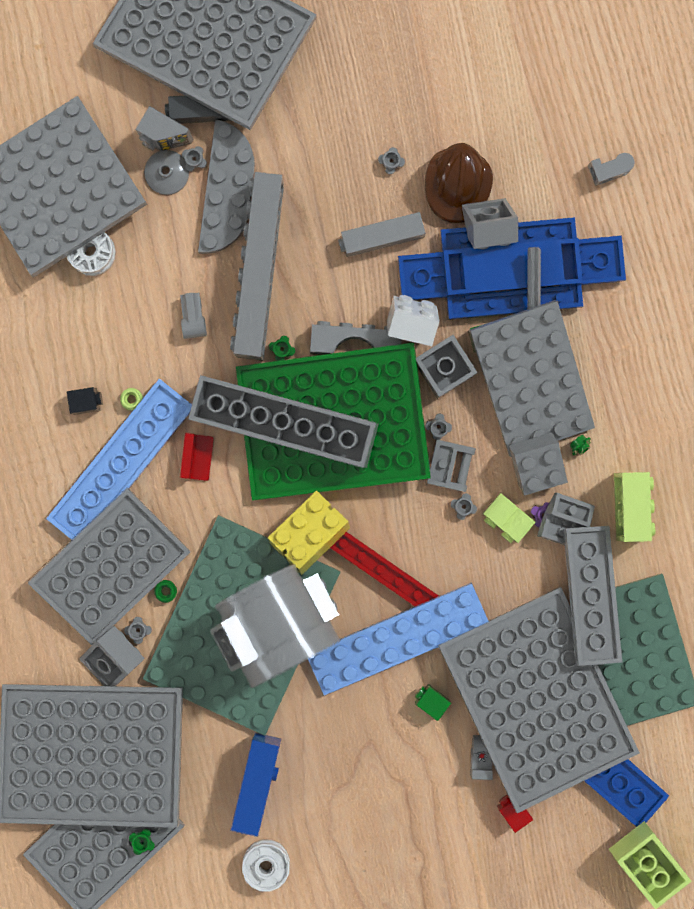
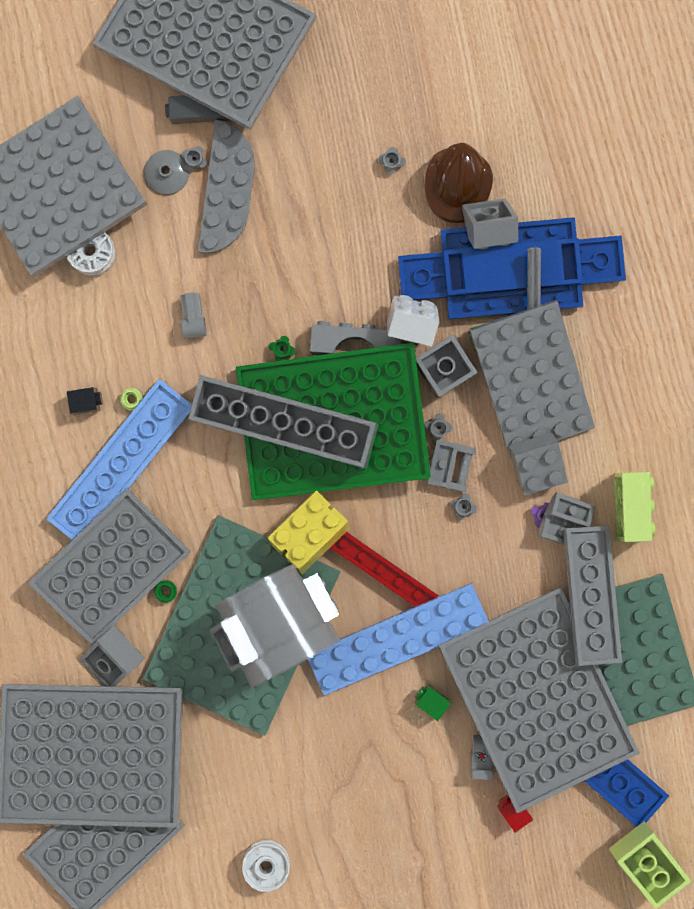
(137, 636): light grey plate -> none
(139, 848): green plate -> none
(162, 132): light grey slope -> none
(196, 457): red panel -> none
(256, 784): blue brick -> none
(259, 265): light grey brick -> none
(382, 234): light grey brick -> none
(508, 518): yellowish green brick -> none
(580, 445): green plate -> none
(612, 169): light grey leg -> none

